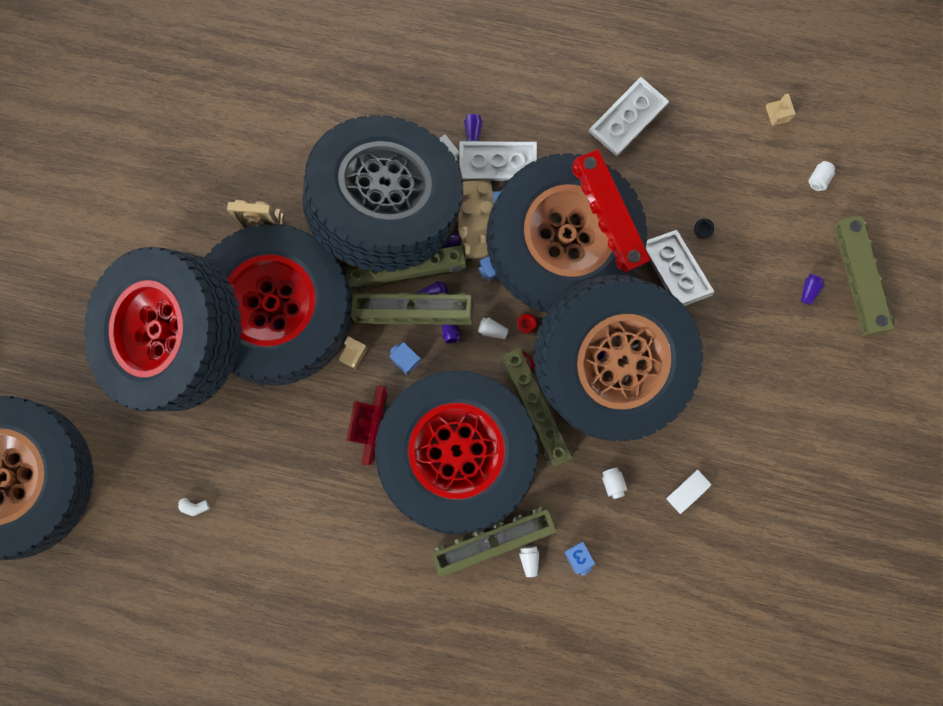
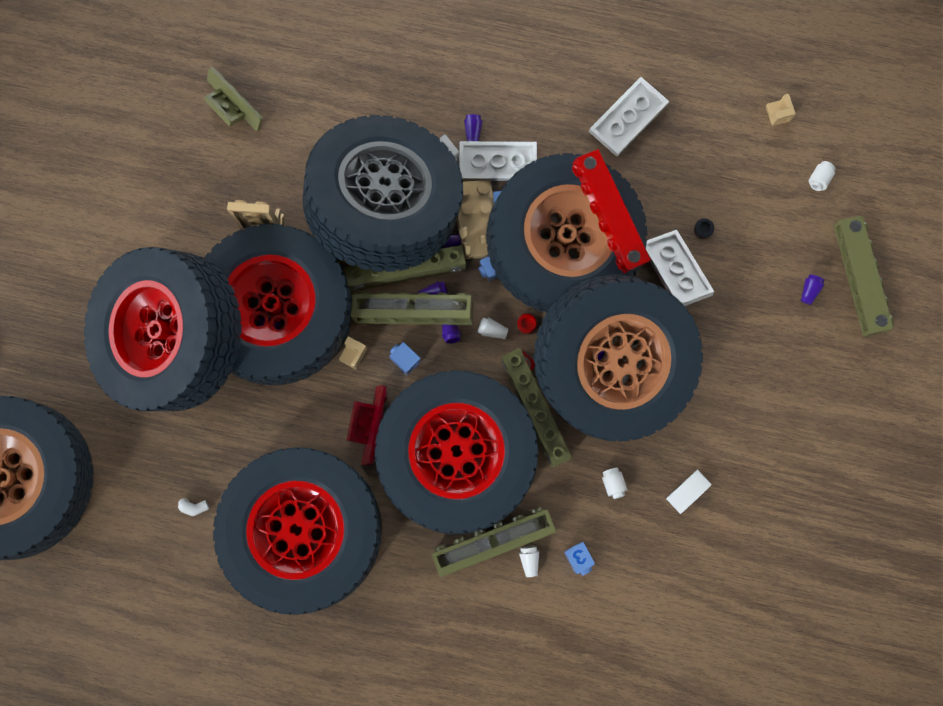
(230, 103): none -> olive bracket
(249, 545): none -> black wheel

